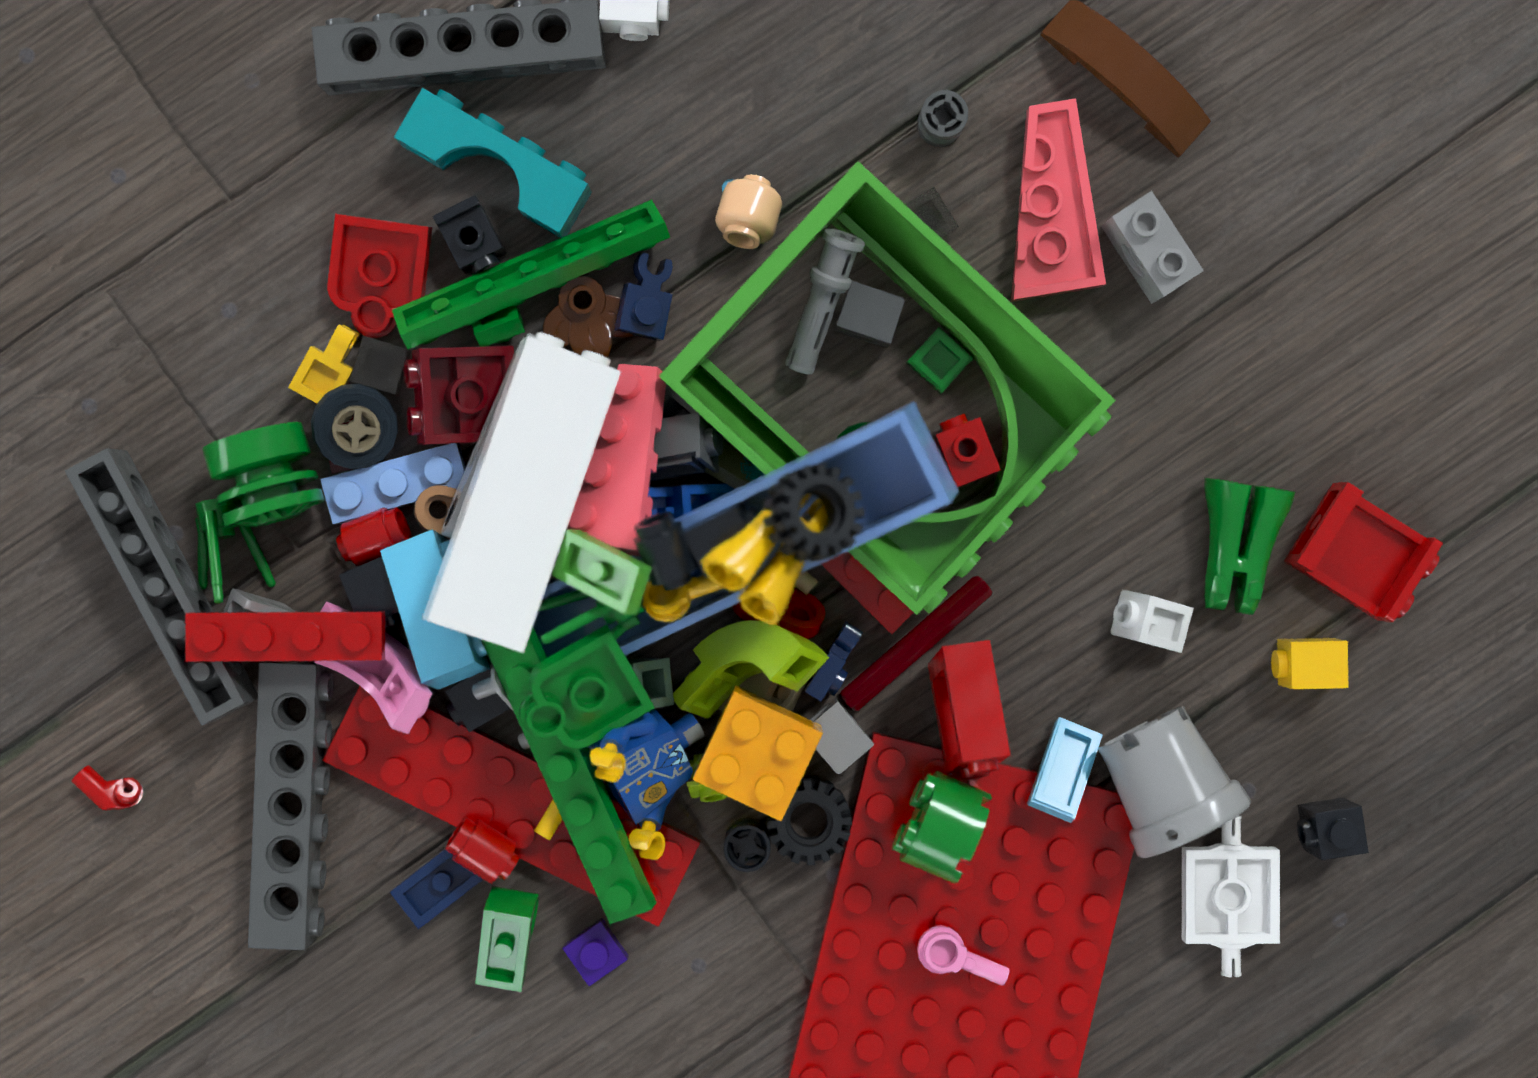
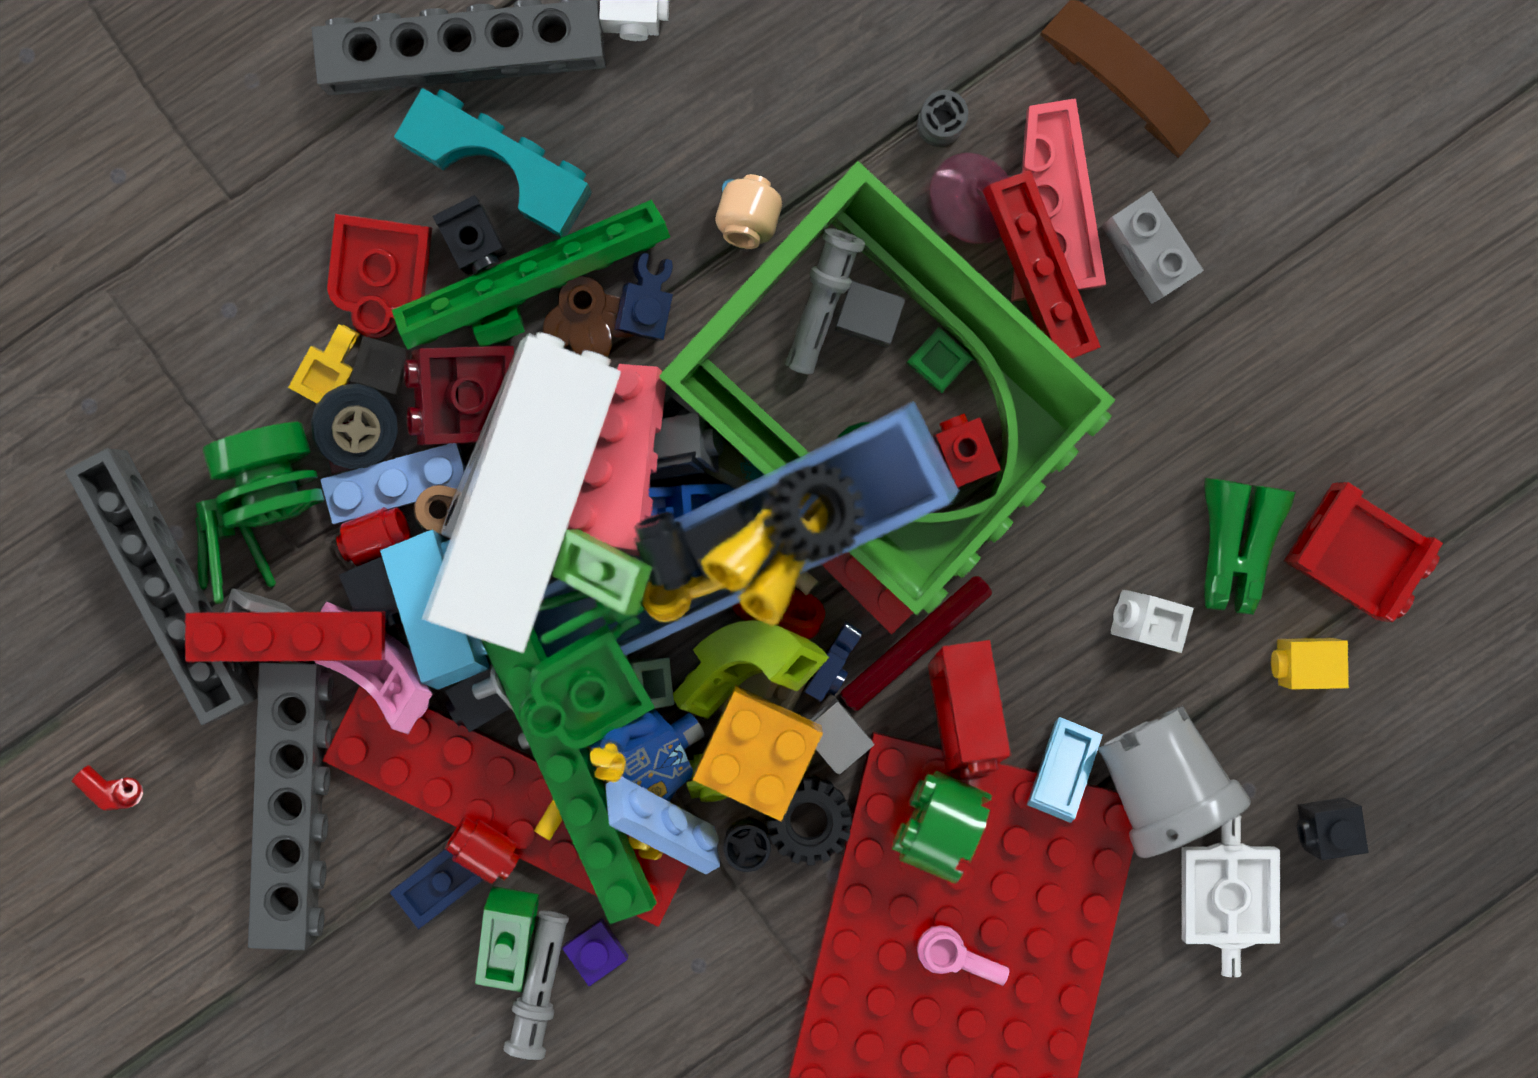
(534, 1006): none -> light grey pin
(662, 825): none -> light blue plate
(957, 201): none -> clear pink dish
(1040, 264): none -> red plate

